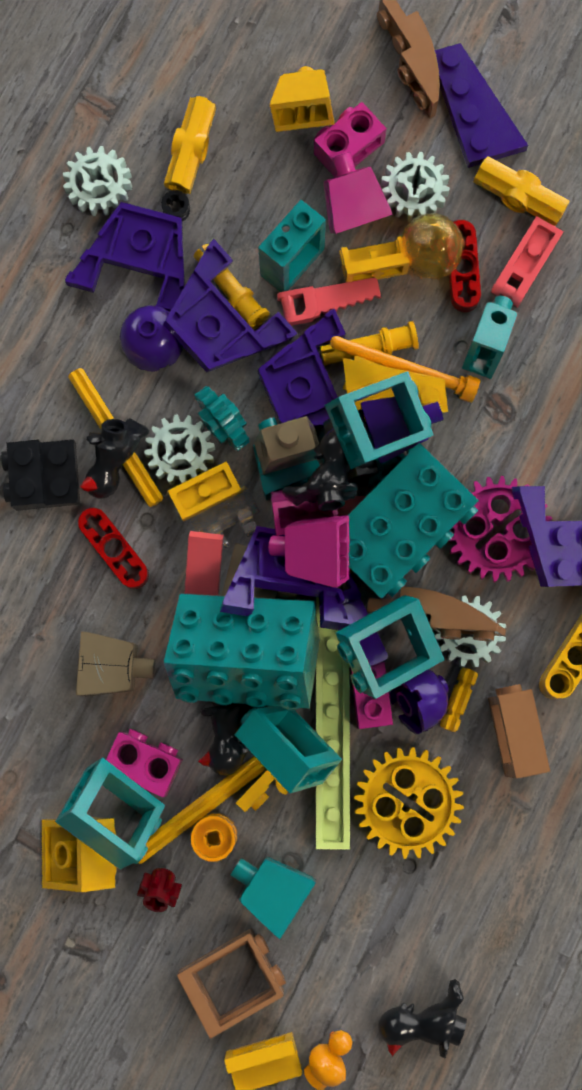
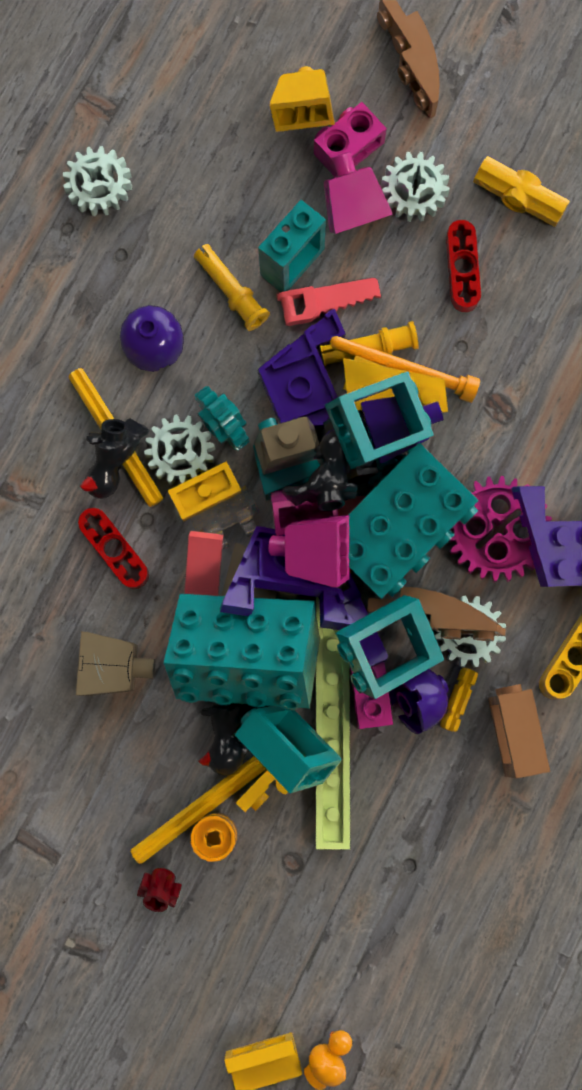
(41, 474): black plate -> none
(71, 863): yellow slope -> none
(95, 835): teal window -> none
(139, 242): dark purple wing -> none
(140, 770): dark pink brick -> none
(176, 195): black bush -> none
(190, 145): yellow piece -> none
(203, 1004): medium nougat window -> none
(210, 324): dark purple wing -> none
(273, 892): teal torso -> none
(374, 261): yellow hinge -> none
(391, 827): yellow gear -> none
(432, 245): clear yellow cylinder -> none
(434, 1025): black animal -> none
(474, 110): dark purple wing -> none
(490, 337): teal torso -> none
(527, 260): coral plate -> none

